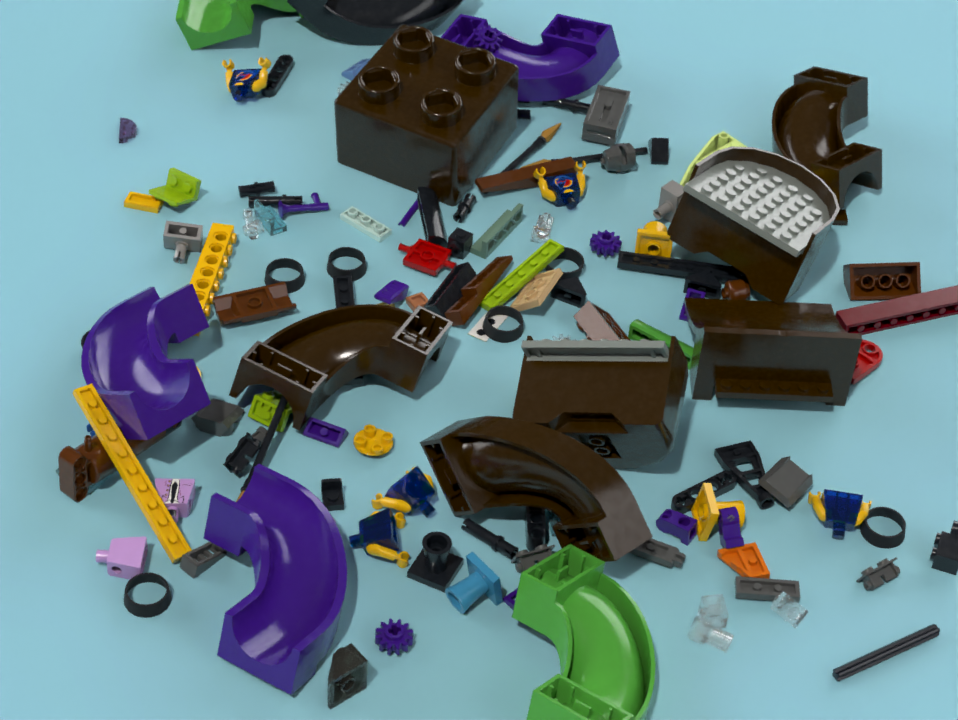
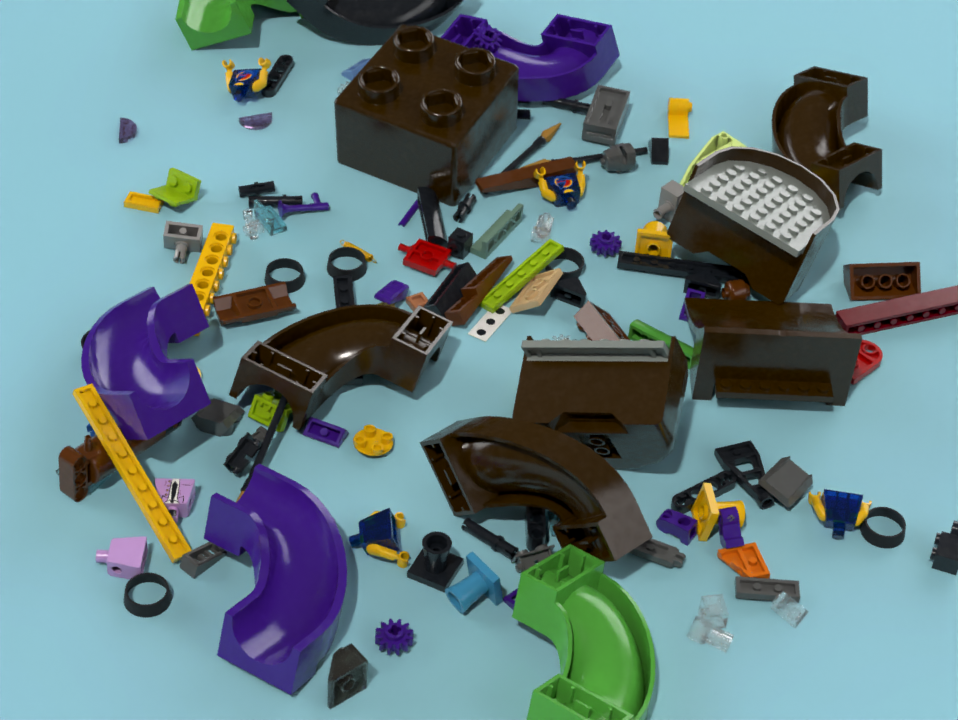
(256, 122): none -> clear purple tile
(332, 494): black bracket -> none
(365, 224): light aqua tile -> none
(368, 257): none -> yellow piece
(409, 494): clear blue torso -> none
(500, 335): black tyre -> none
(678, 117): none -> yellow door
(841, 218): dark brown tile -> none
(885, 568): dark grey hinge -> none
(885, 652): black axle -> none

